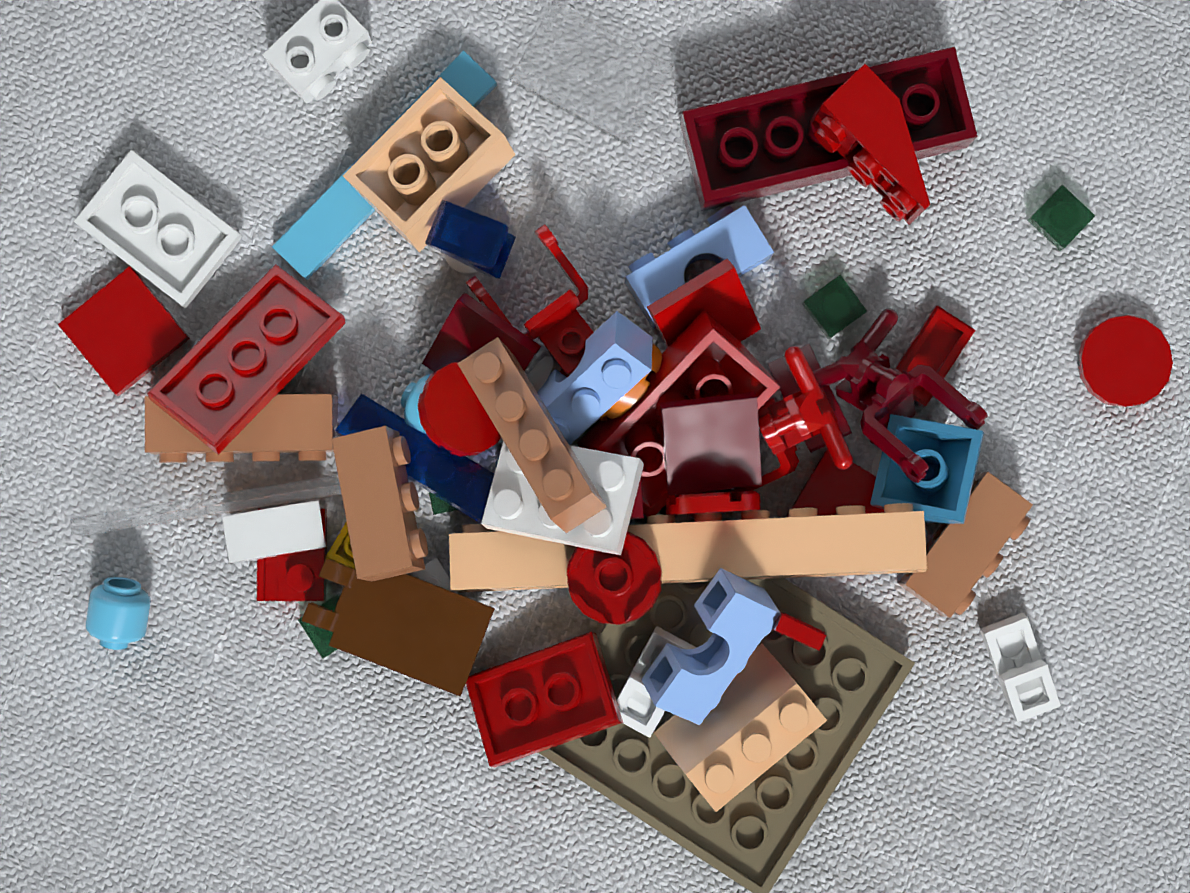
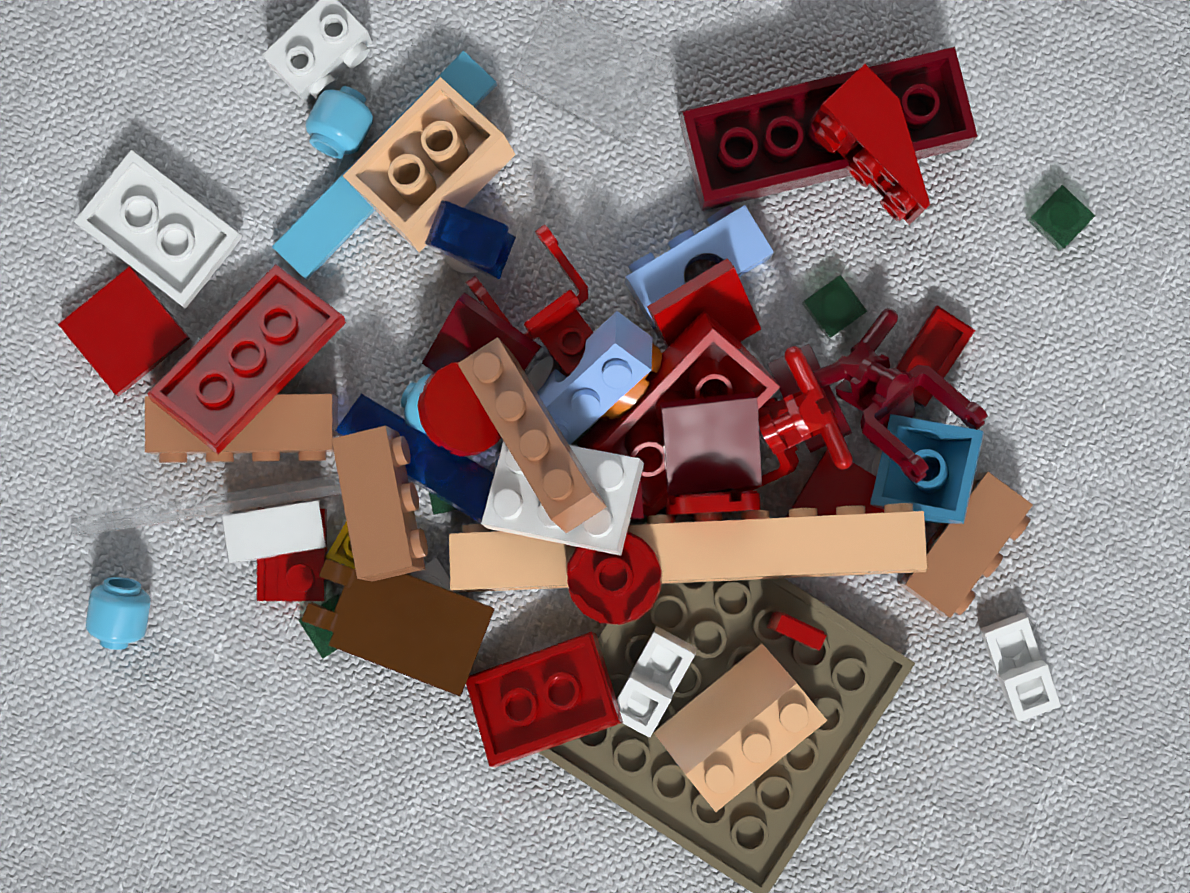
(339, 122): none -> medium azure head
(694, 679): light blue arch -> none
(1125, 361): red tile -> none

